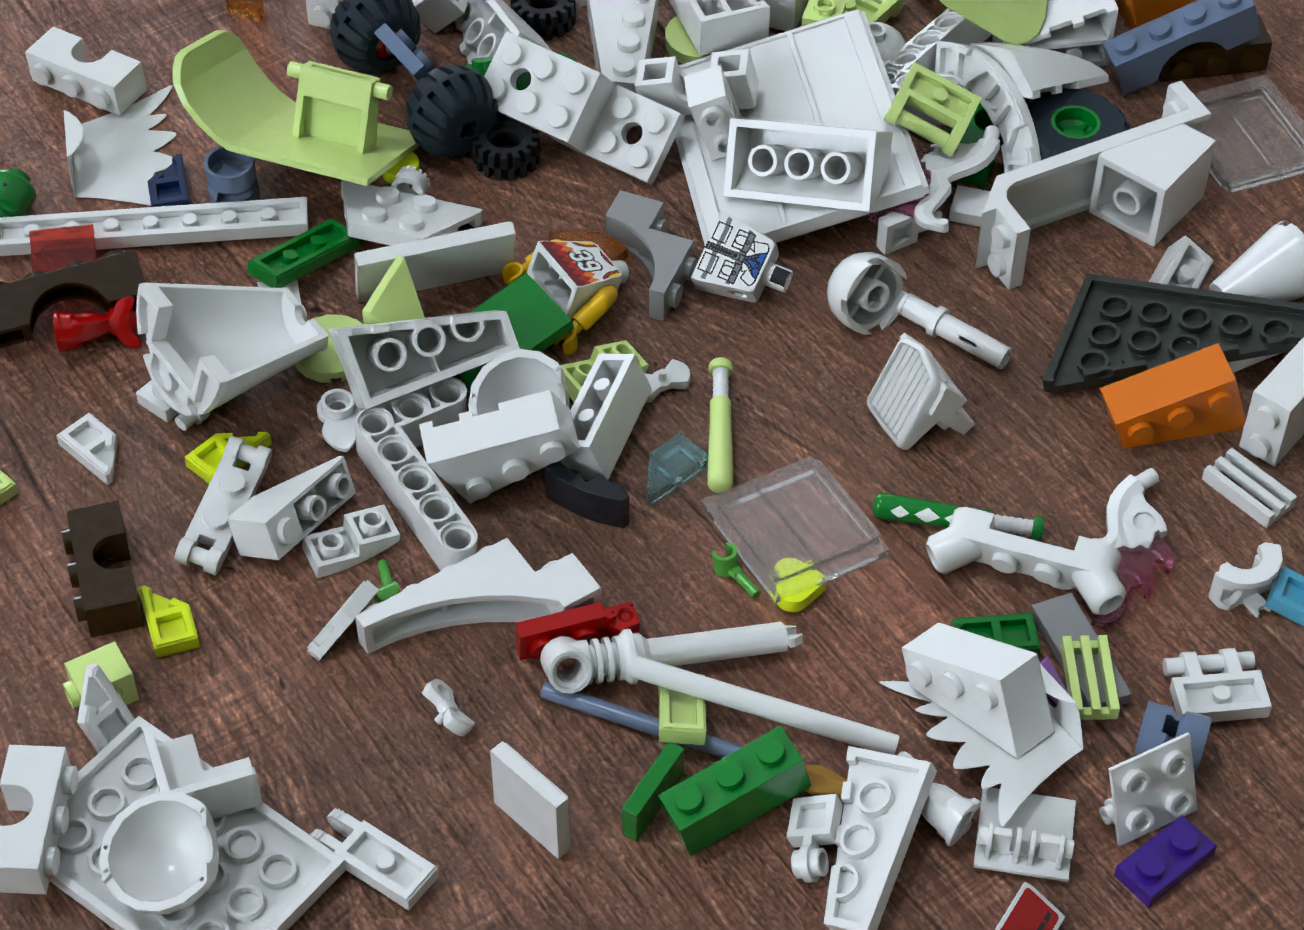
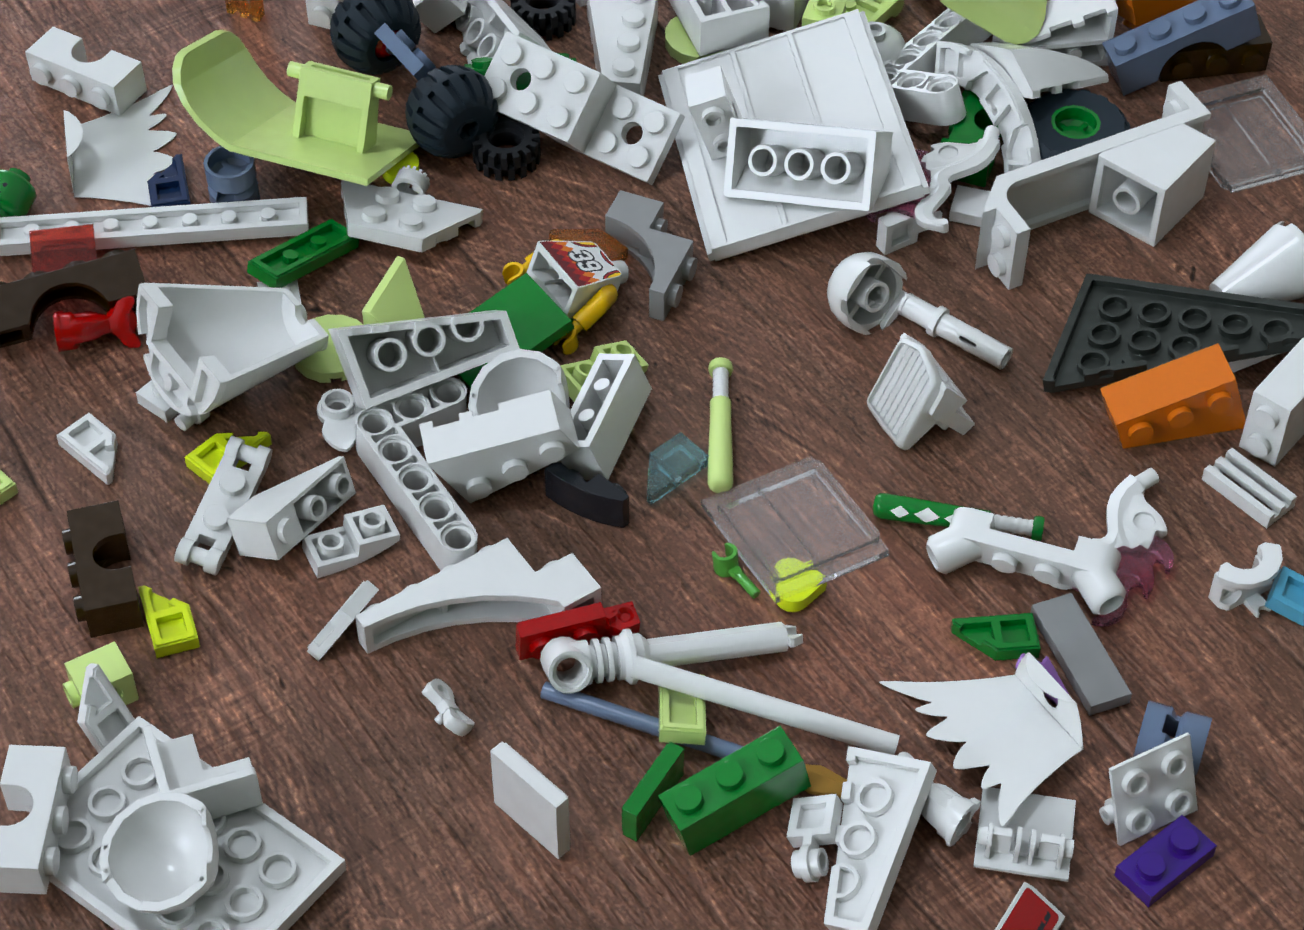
(379, 859): white hinge -> none
(389, 587): bright green hand -> none
(439, 258): white tile -> none
(664, 80): white arch -> none
(674, 376): white piece -> none
(739, 262): white torso -> none
(937, 99): yellowish green plate -> none
(982, 684): white wedge -> none
(1086, 648): yellowish green tile -> none
(1182, 265): white slope -> none
(1221, 696): white plate -> none

